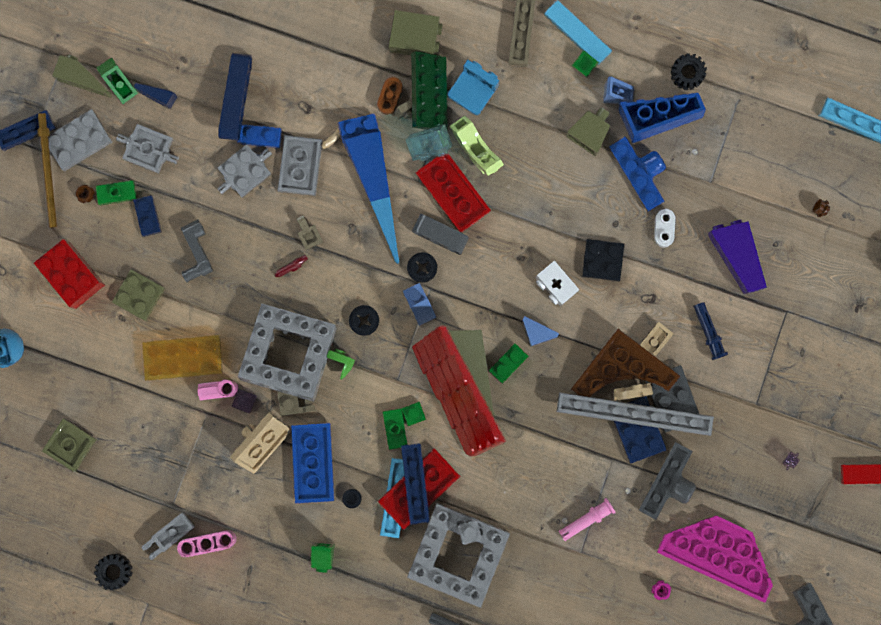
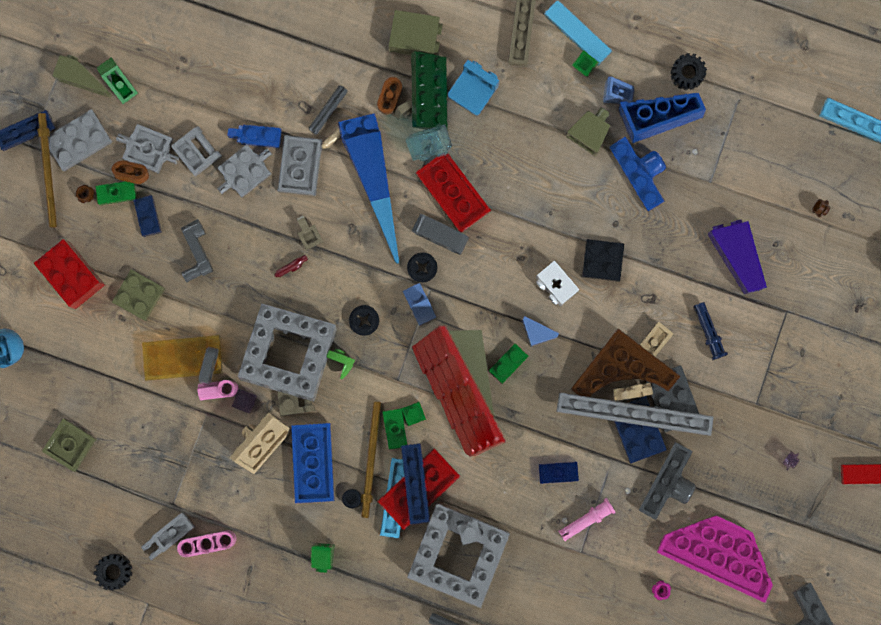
(133, 172): none -> dark orange plate
(163, 97): dark blue slope -> none
(191, 155): none -> light grey plate
(208, 365): none -> dark grey beam
(235, 96): dark blue beam -> none
(328, 109): none -> dark grey axle
(367, 498): none -> pearl gold bar
(475, 147): yellowish green arch -> none
(558, 472): none -> clear blue plate
(664, 227): white plate -> none

